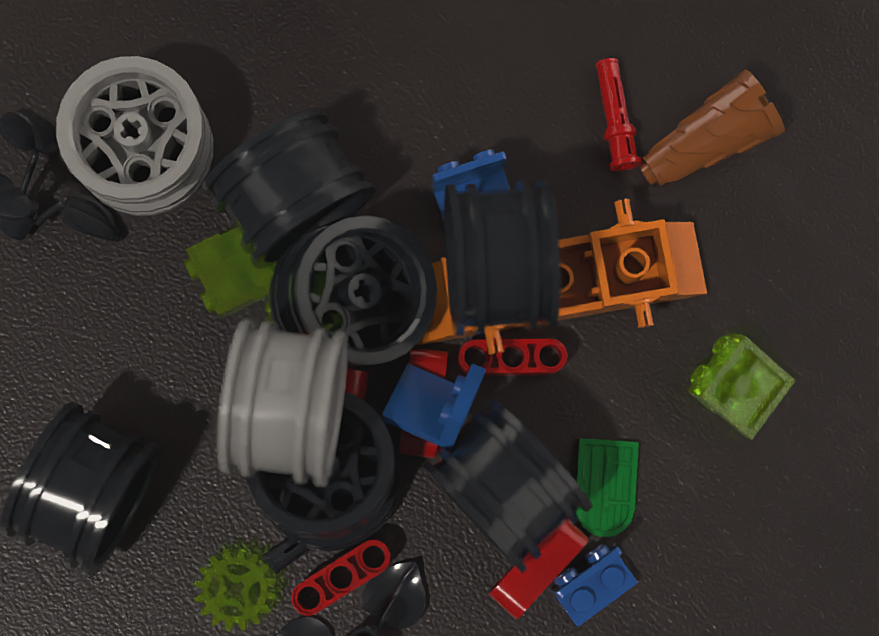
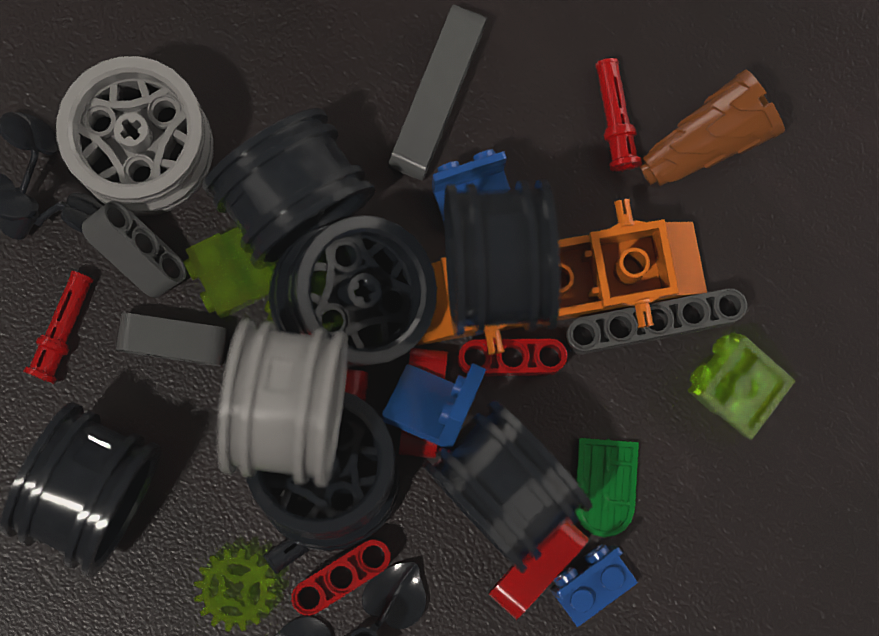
(53, 344): none -> red pin
(134, 249): none -> dark grey beam
(171, 339): none -> dark grey beam
(437, 92): none -> dark grey beam
(671, 313): none -> dark grey beam

